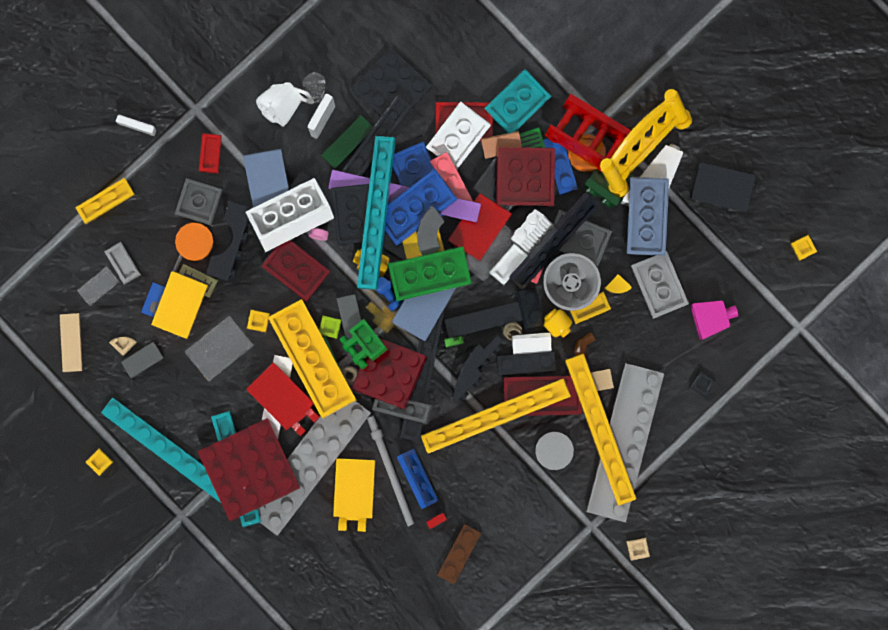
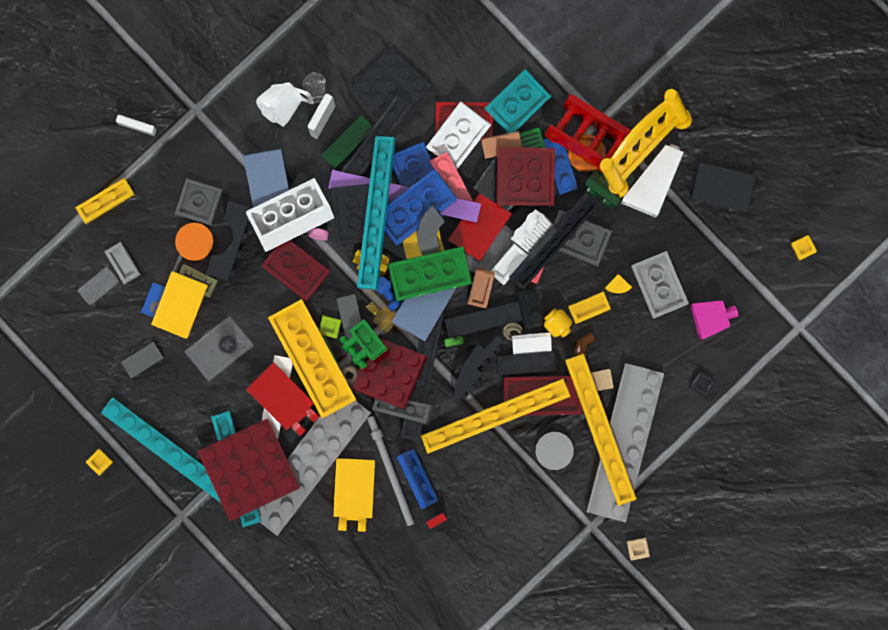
(71, 342): tan tile -> none
(123, 344): tan tile -> none
(210, 153): red tile -> none
(231, 348): none -> black bush
(258, 321): yellow tile -> none
(459, 554): reddish brown plate -> none
(481, 287): none -> nougat tile
(578, 270): light grey piece -> none
(647, 216): sand blue tile -> none

